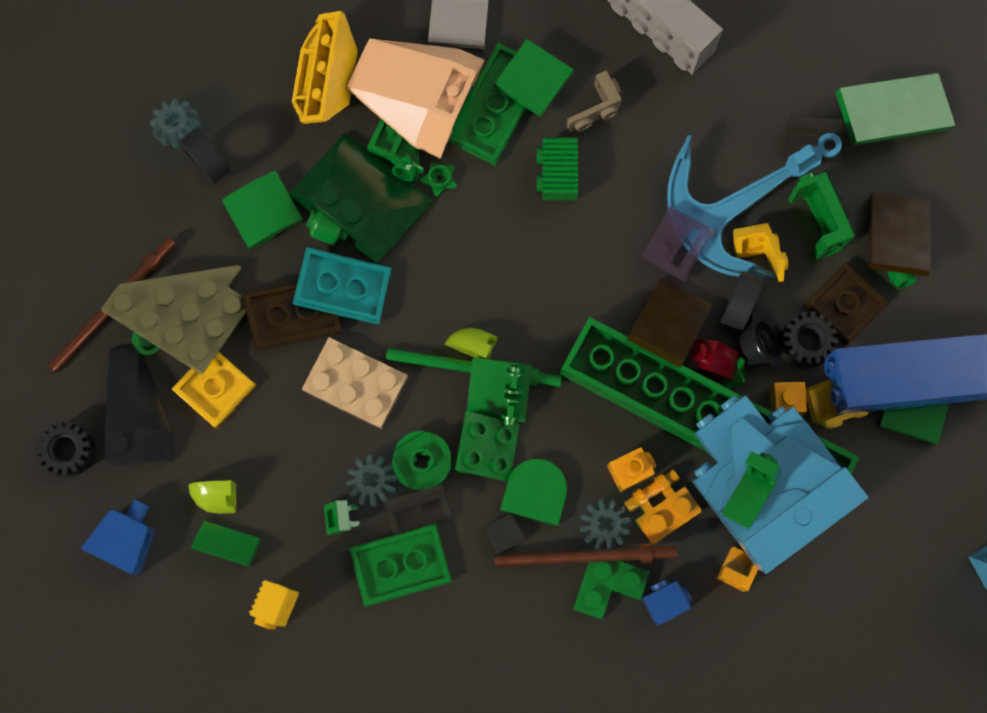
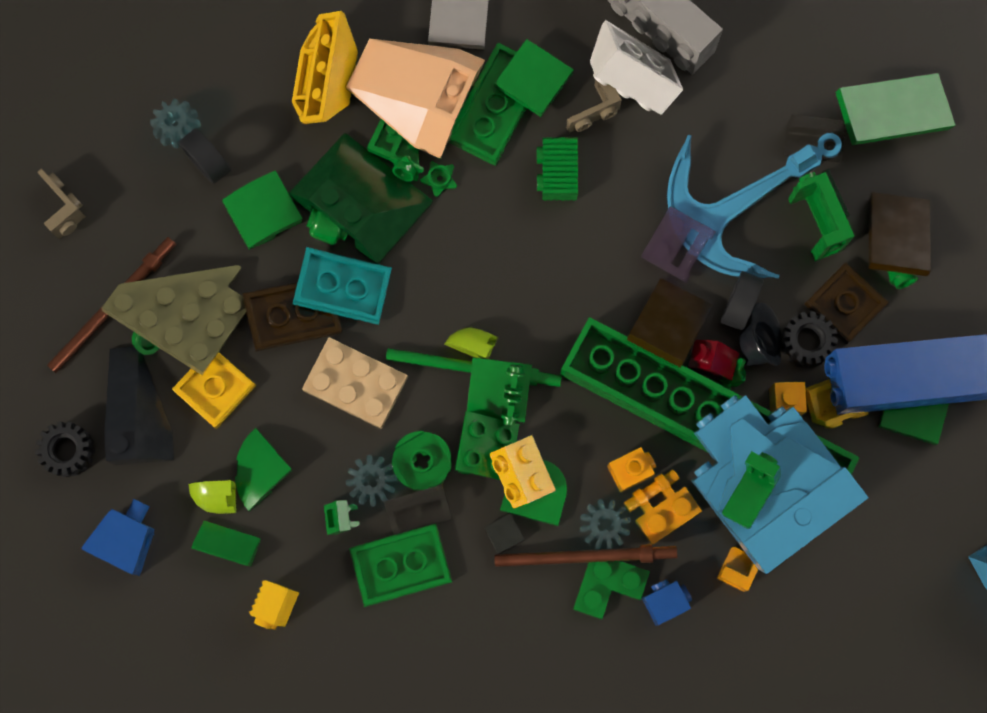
(67, 218): none -> dark tan bracket
(258, 469): none -> green brick
(522, 472): none -> yellow bracket
(634, 69): none -> white slope
(761, 240): yellow bracket -> none

